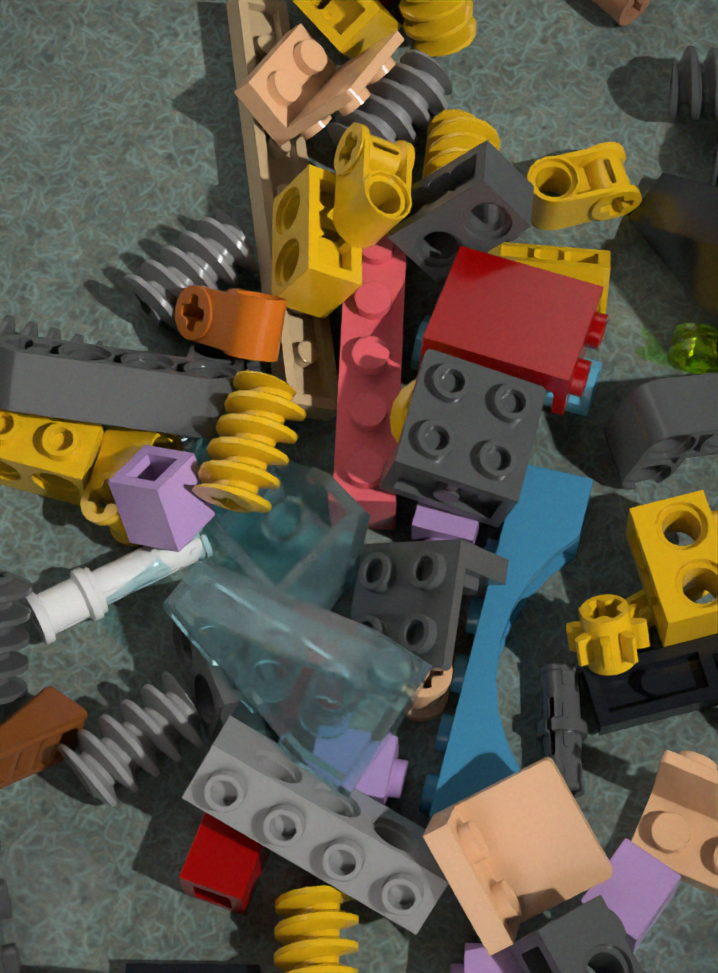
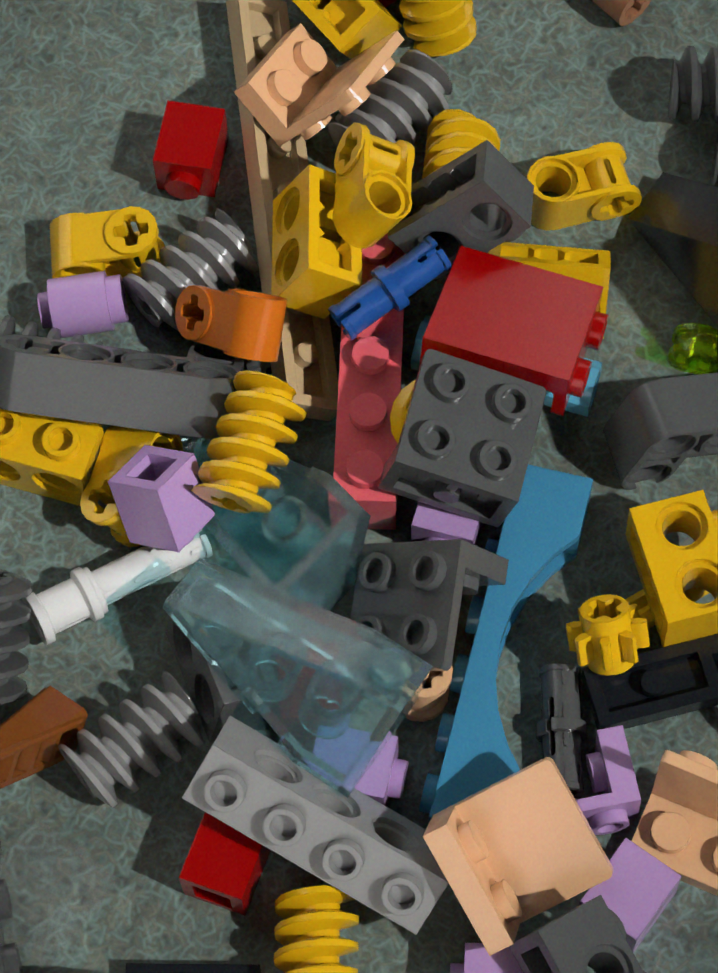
(83, 303): none -> lavender brick
(103, 242): none -> yellow piece
(190, 150): none -> red brick
(390, 287): none -> blue pin
(613, 772): none -> lavender bracket

